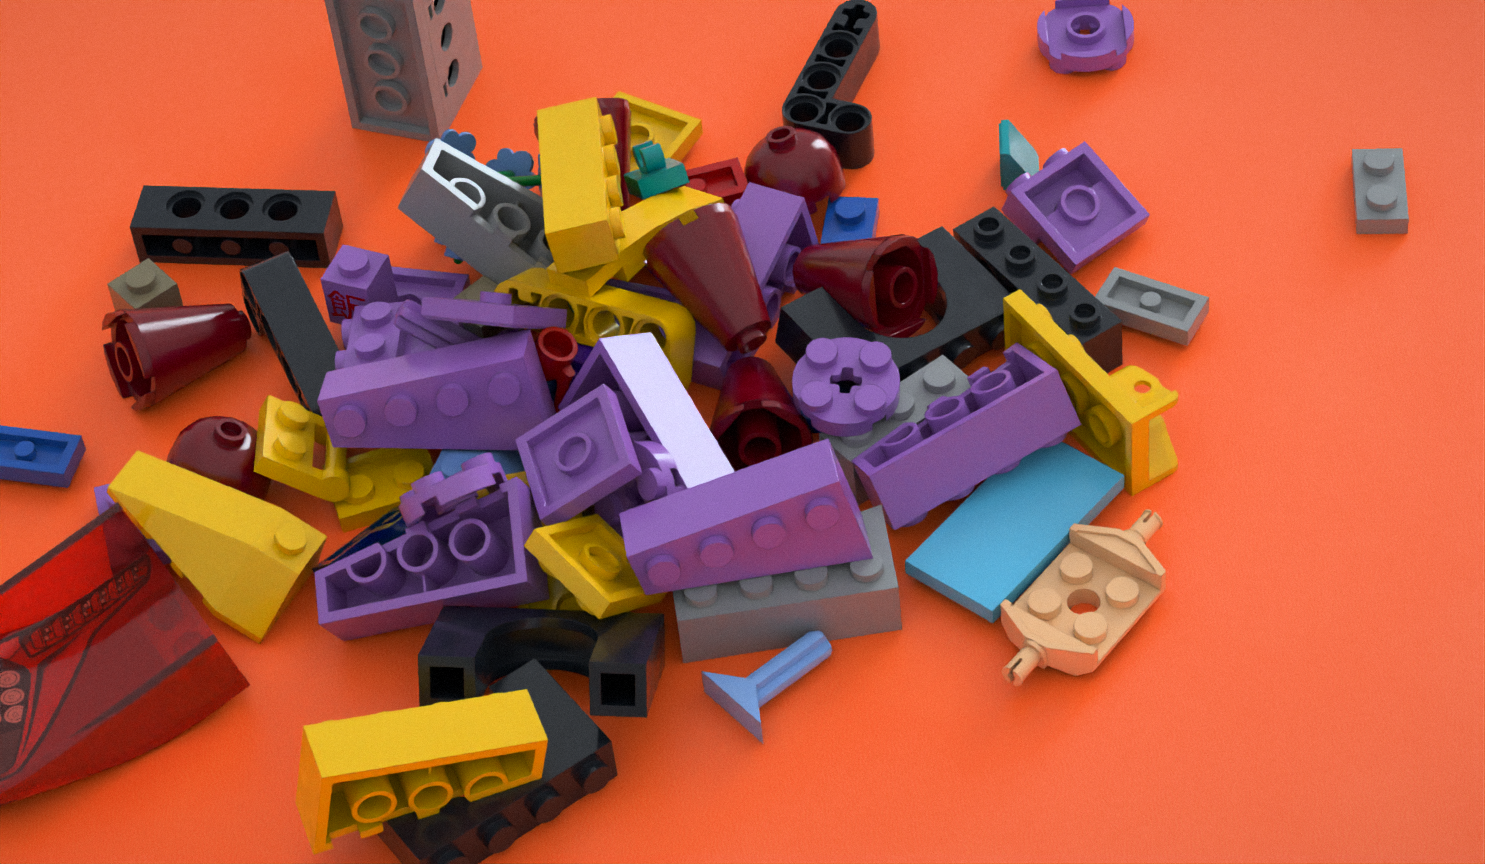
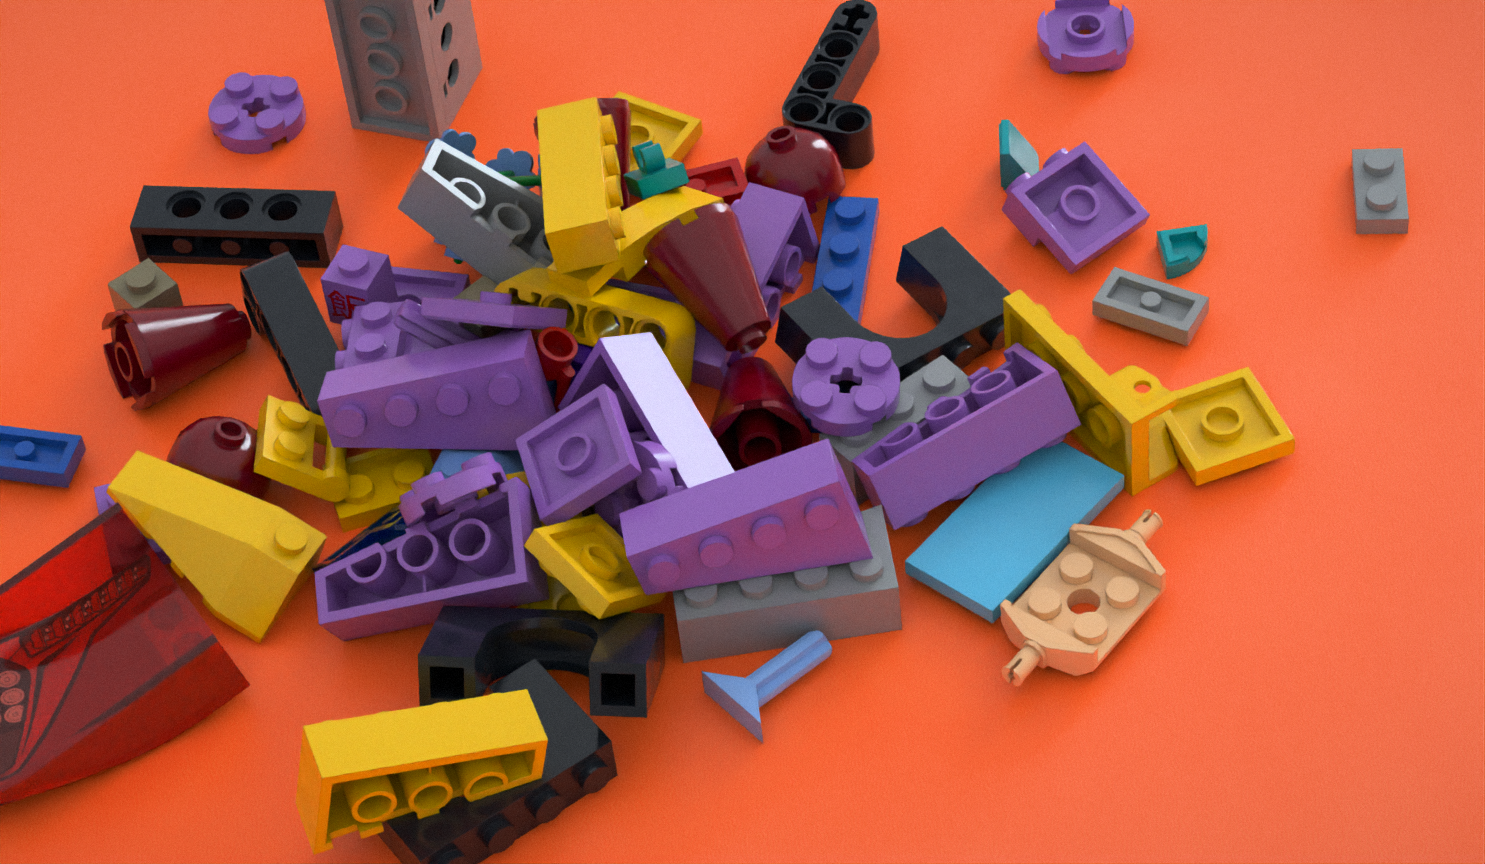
(280, 114): none -> medium lavender plate
(874, 279): dark red cone -> none
(1025, 266): black brick -> none
(1182, 249): none -> teal tile
(1226, 427): none -> yellow plate

